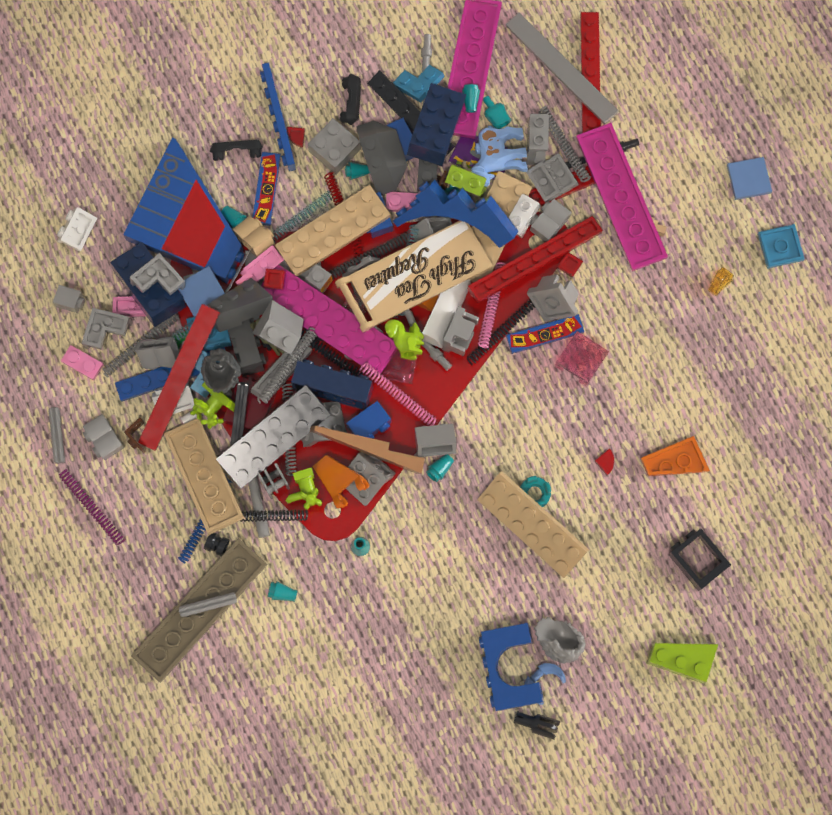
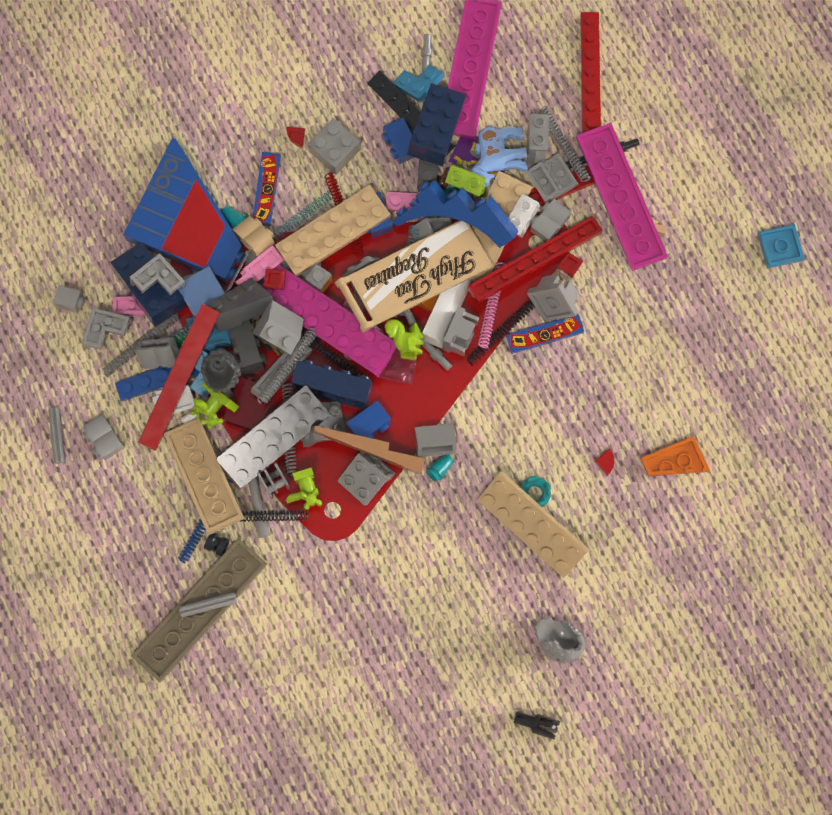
(76, 229): white bracket -> none
(82, 362): bright pink plate -> none
(91, 507): magenta piece -> none
(138, 423): reddish brown bracket -> none
(219, 148): black piece -> none
(239, 411): black axle -> none
(279, 125): blue plate -> none
(279, 591): teal cone -> none
(337, 478): orange flag -> none
(353, 86): black piece -> none
(356, 170): teal cone -> none
(360, 551): teal cone -> none
(370, 253): dark grey piece -> none
(383, 155): dark grey wedge -> none
(398, 394): bright pink piece -> none
(472, 96): teal cone -> none
(495, 644): blue arch -> none
(496, 113): teal piece -> none
(545, 668): medium blue piece -> none
(562, 68): light grey tile -> none
(582, 358): clear pink panel -> none
(686, 660): lime wedge -> none
(691, 536): black window -> none
(721, 280): clear yellow cone -> none
(749, 178): medium blue tile -> none

